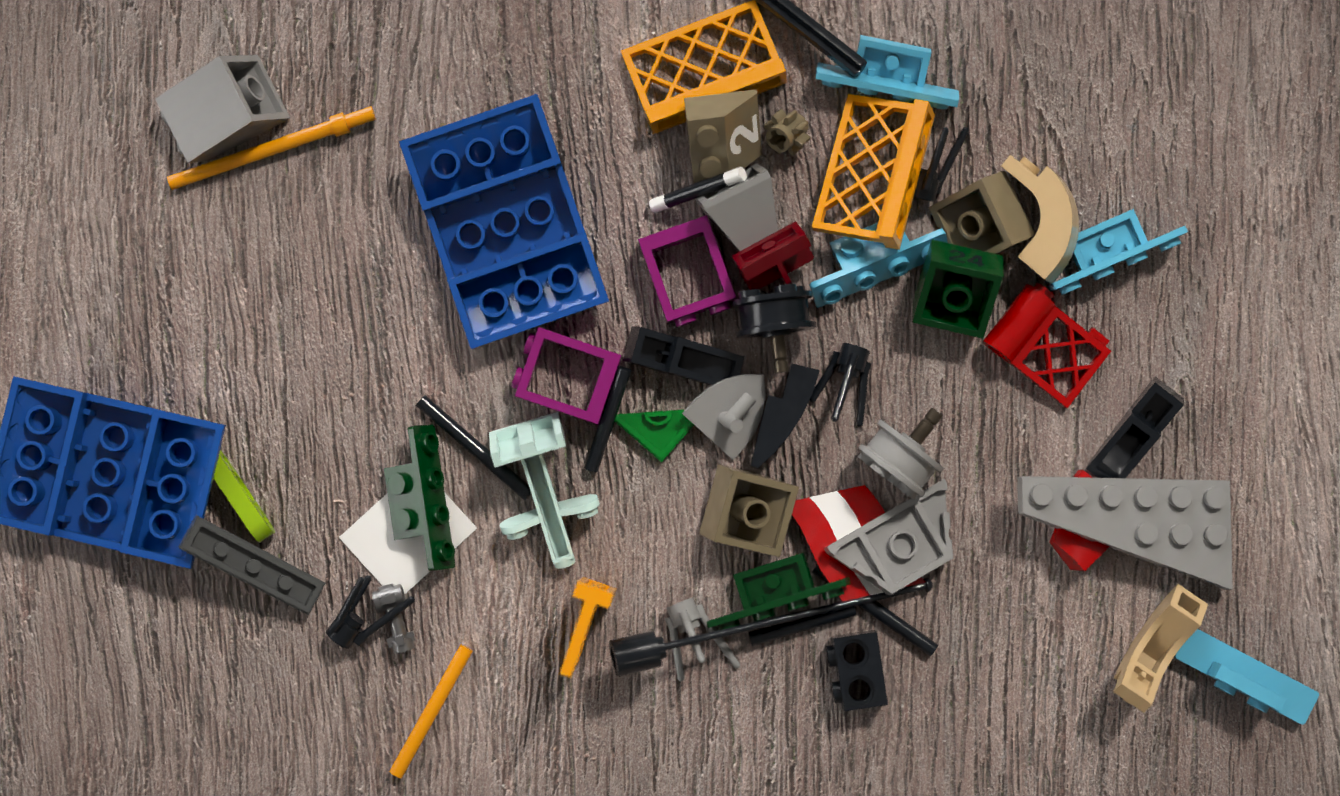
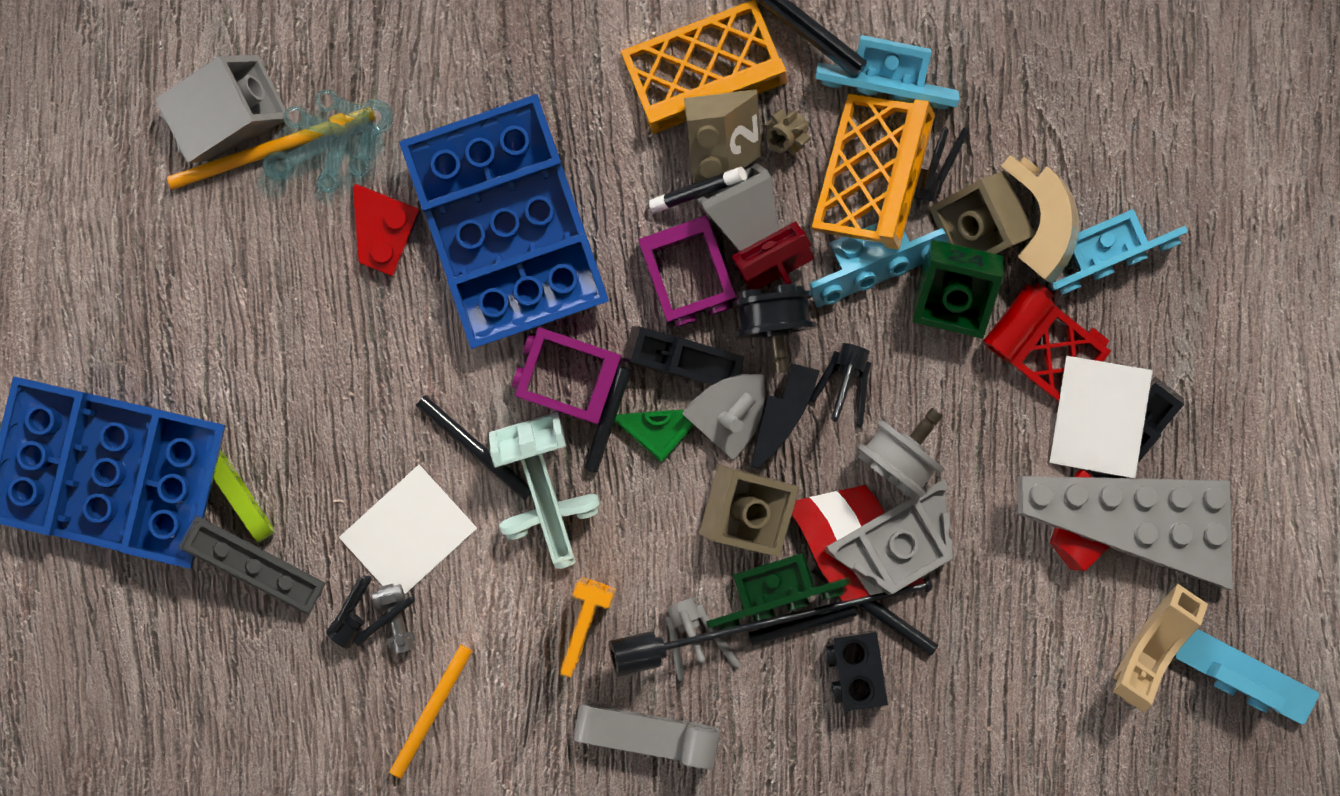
(334, 138): none -> clear light blue plant
(382, 229): none -> red wing
(419, 499): dark green bracket -> none
(647, 734): none -> light grey beam
(1101, 416): none -> white sticker

